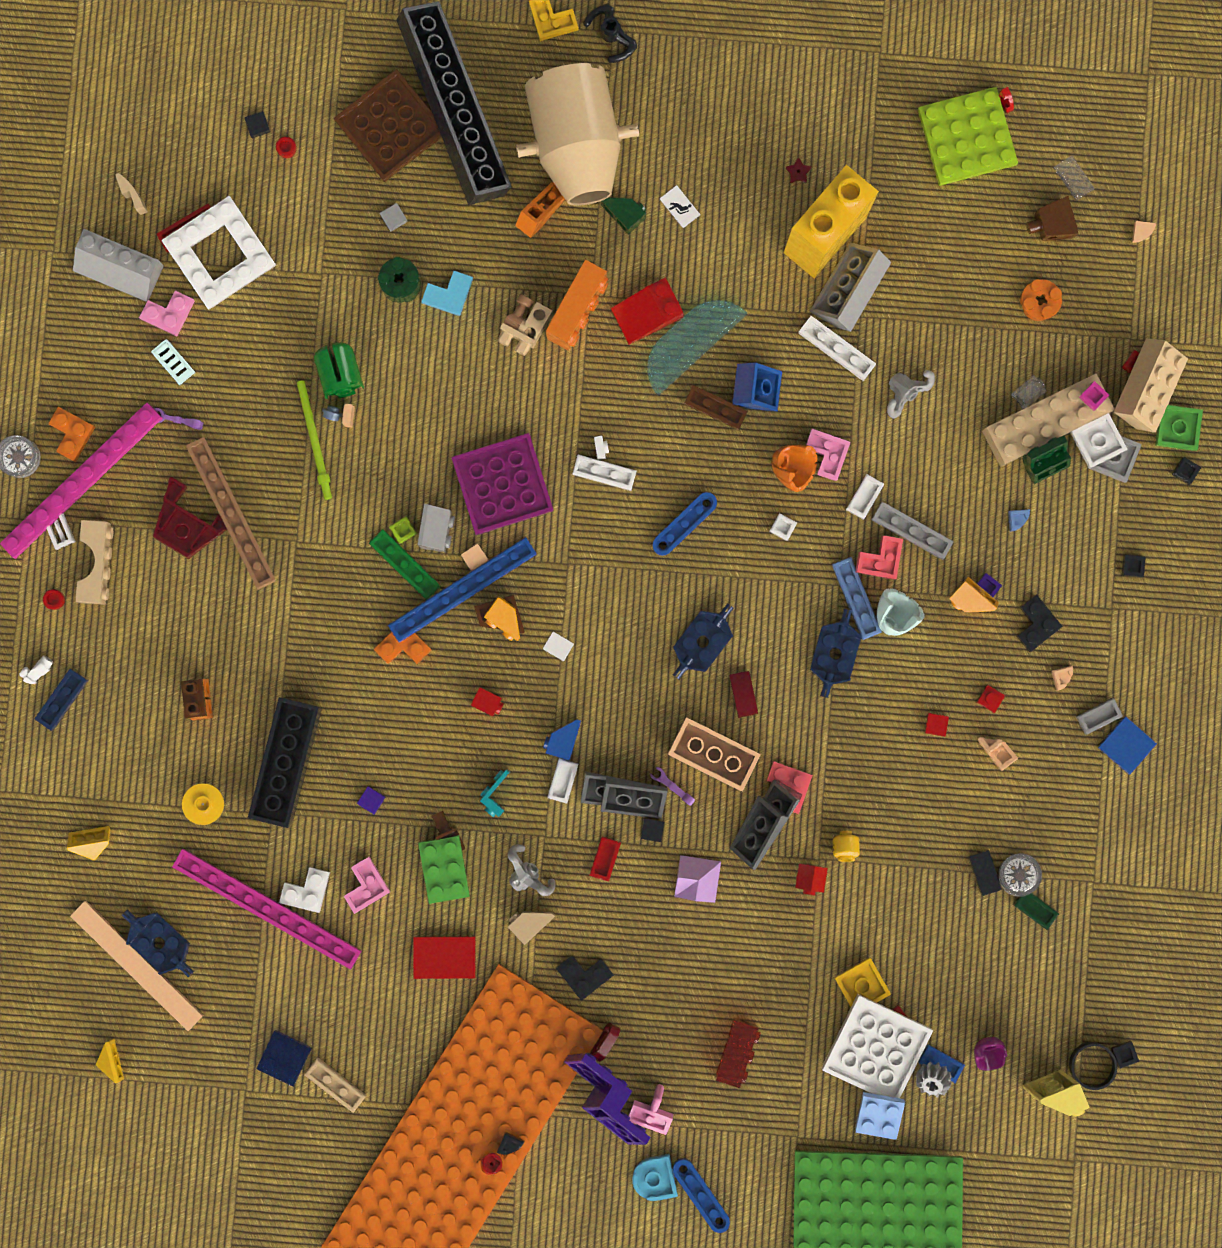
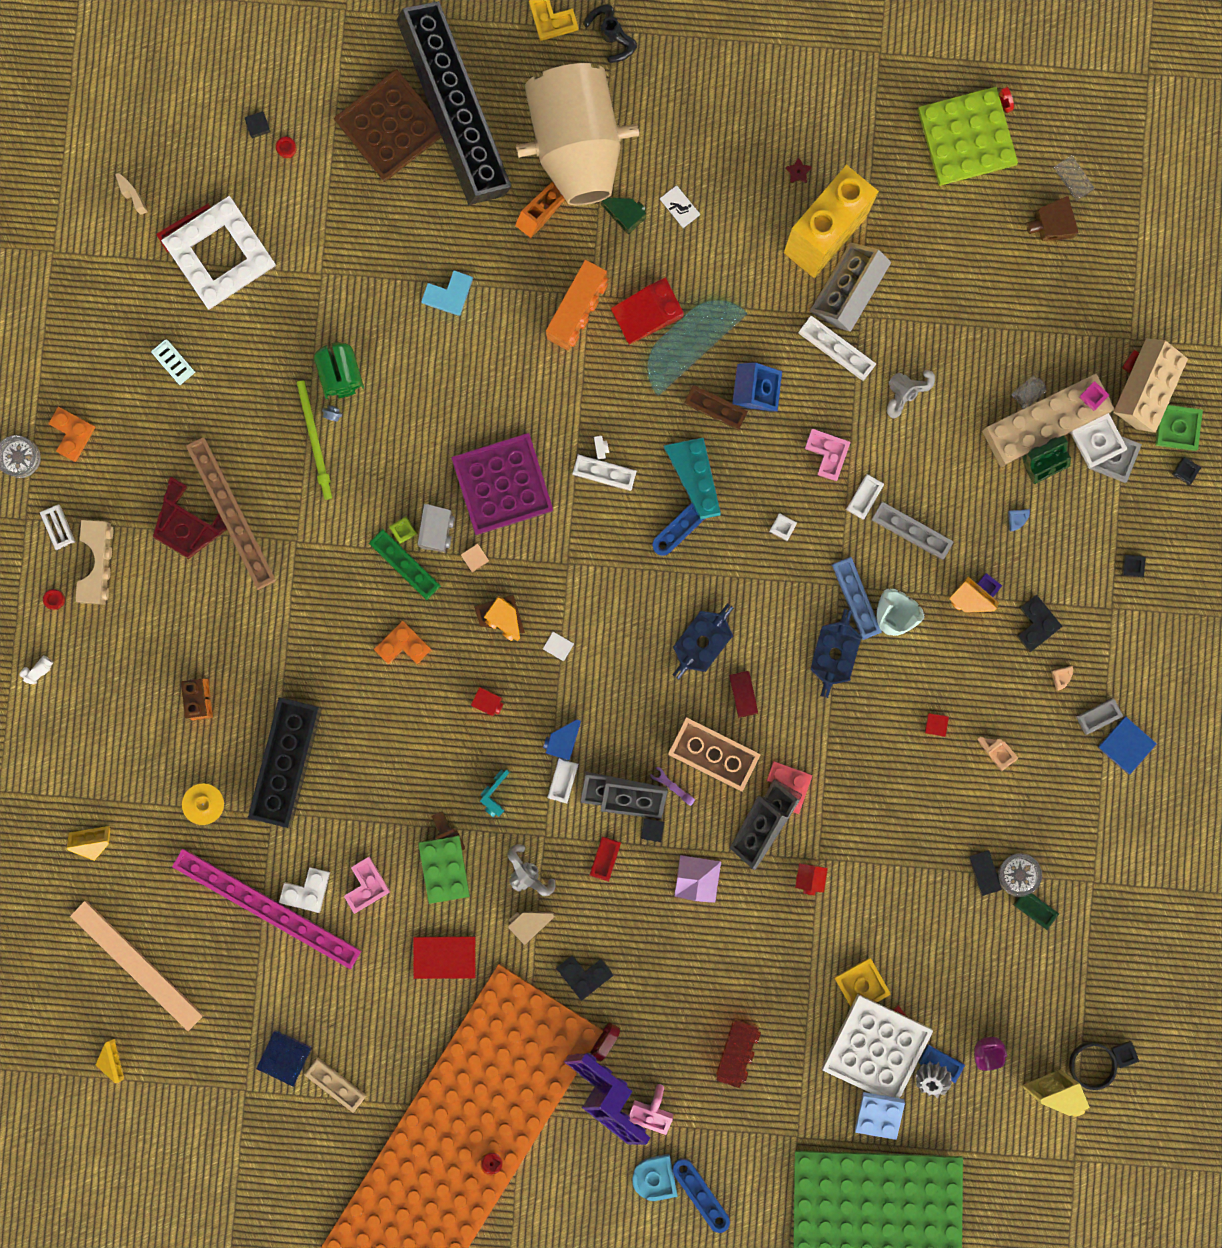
(61, 699): dark blue plate -> none
(81, 480): dark pink plate -> none
(116, 265): light grey slope -> none
(142, 939): dark blue plate -> none
(170, 318): bright pink plate -> none
(193, 423): medium lavender piece -> none
(348, 415): light nougat tile -> none
(371, 800): dark purple tile -> none
(393, 217): light grey tile -> none
(398, 291): dark green brick -> none
(462, 590): blue tile -> none
(509, 1144): black tile -> none
(524, 330): tan hips -> none
(695, 474): none -> teal wing
(794, 465): orange hair -> none
(846, 846): yellow head -> none
(883, 564): coral plate -> none
(990, 699): red plate -> none
(1051, 294): orange plate -> none
(1142, 230): light nougat tile -> none

